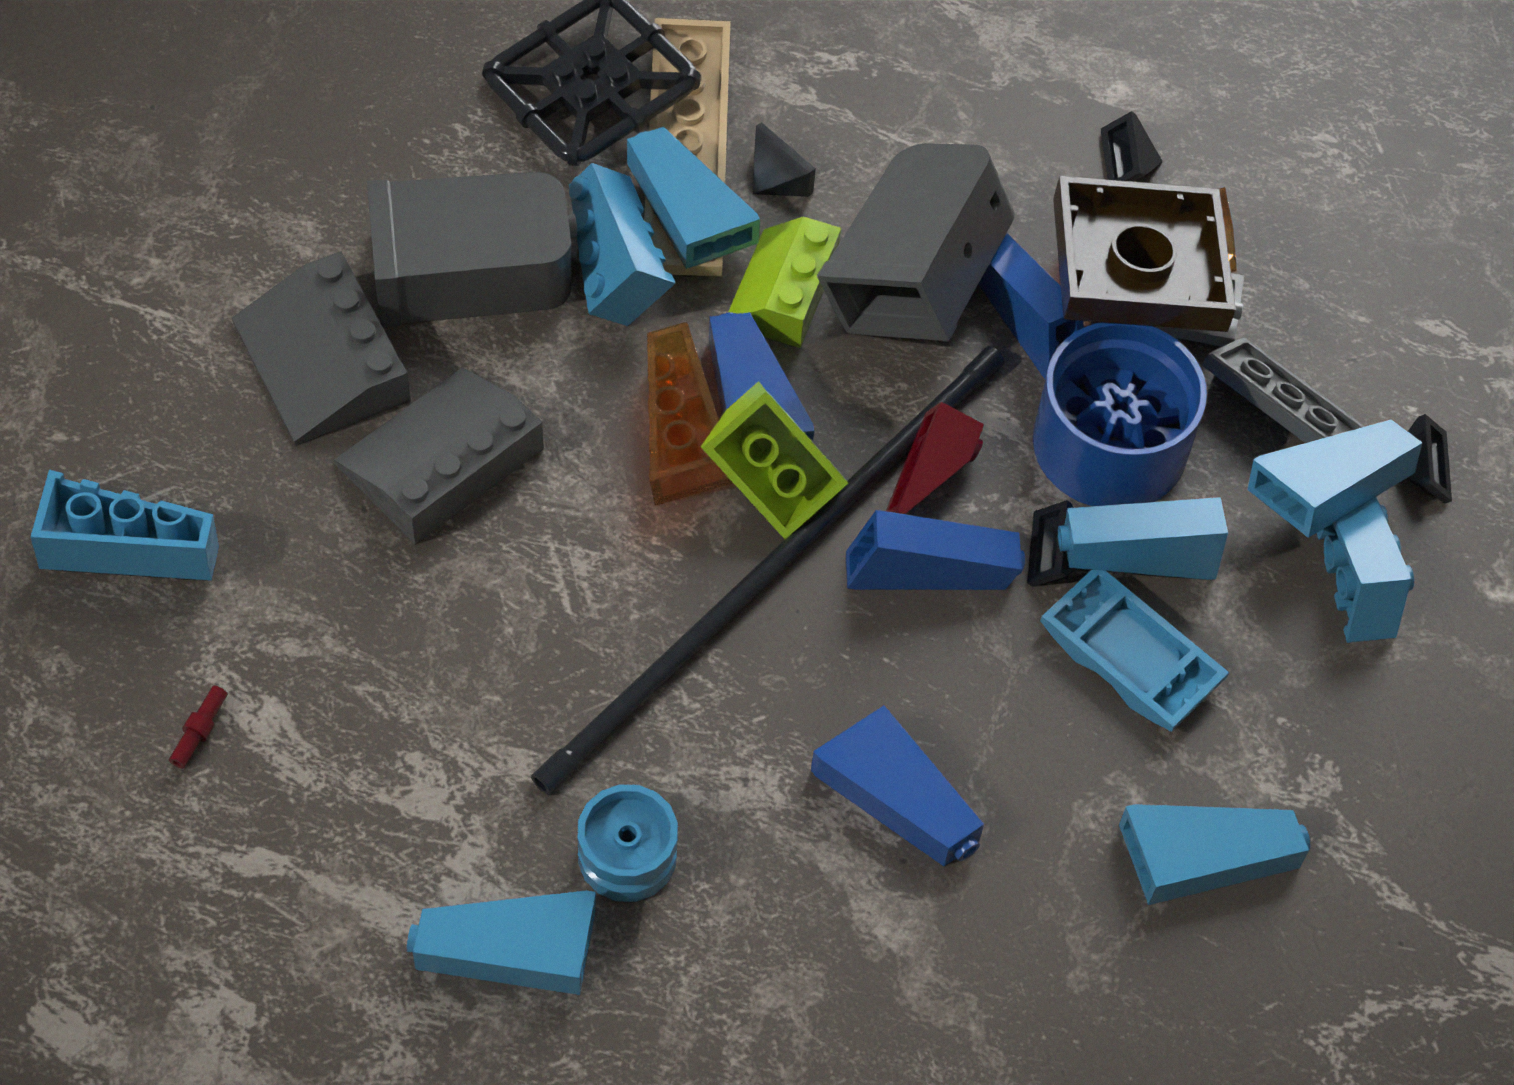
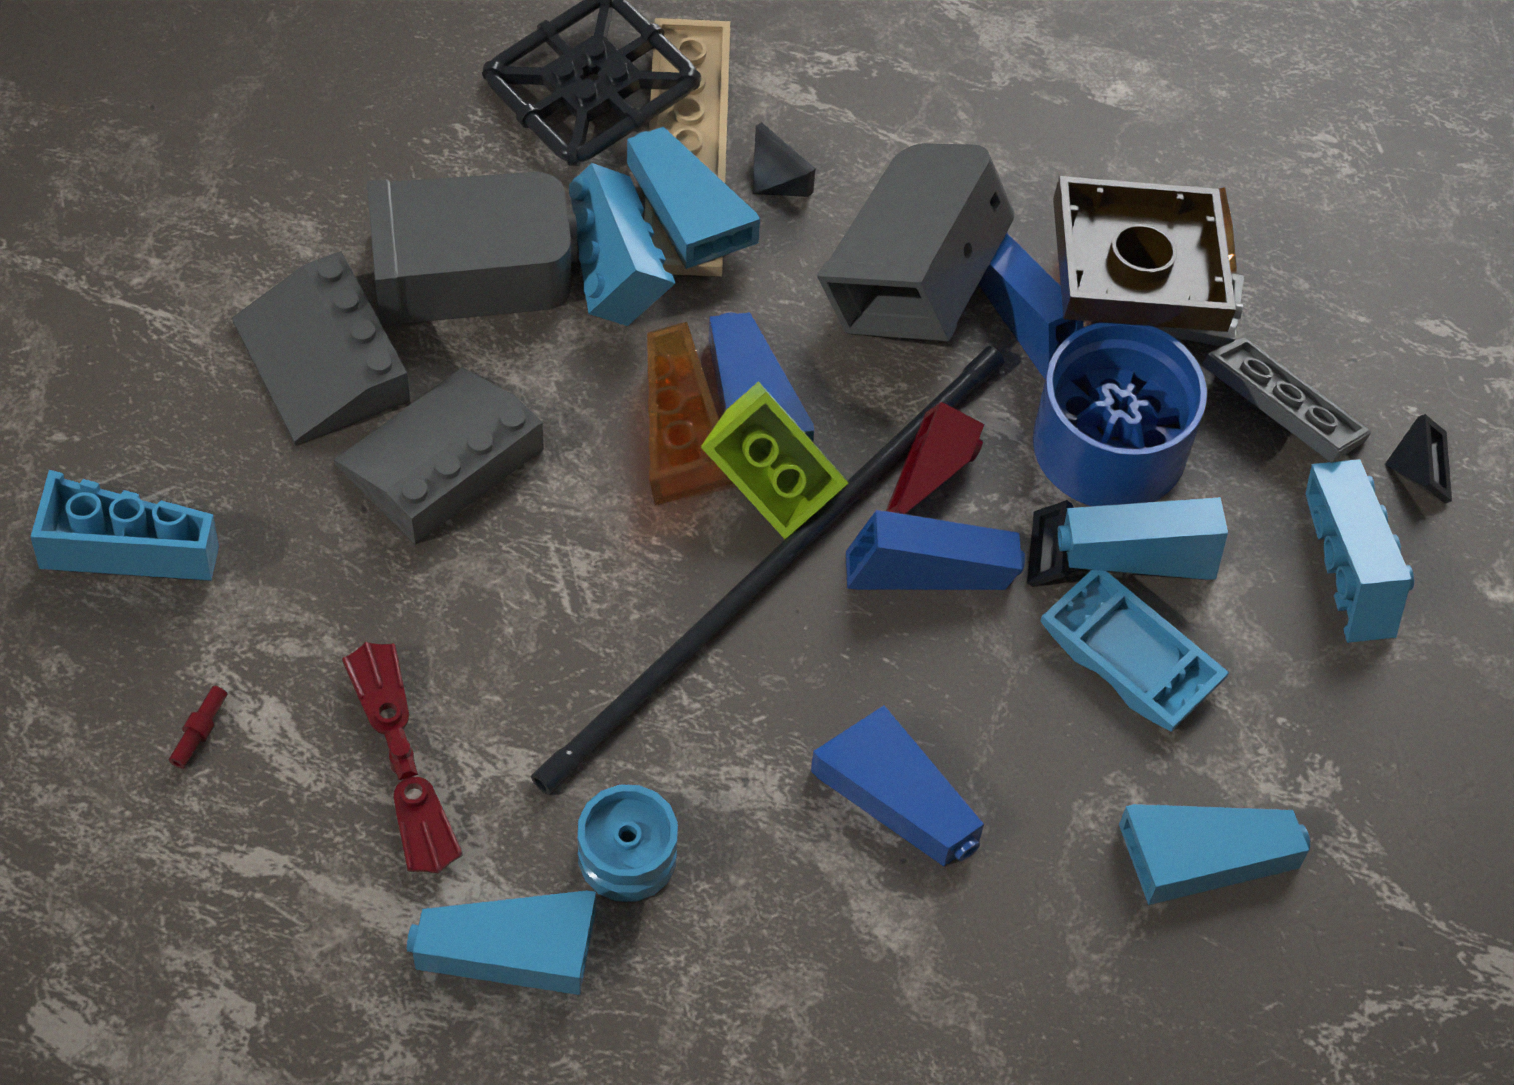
(423, 825): none -> dark red piece
(782, 278): lime slope -> none
(1128, 149): black slope -> none
(1333, 475): slope -> none

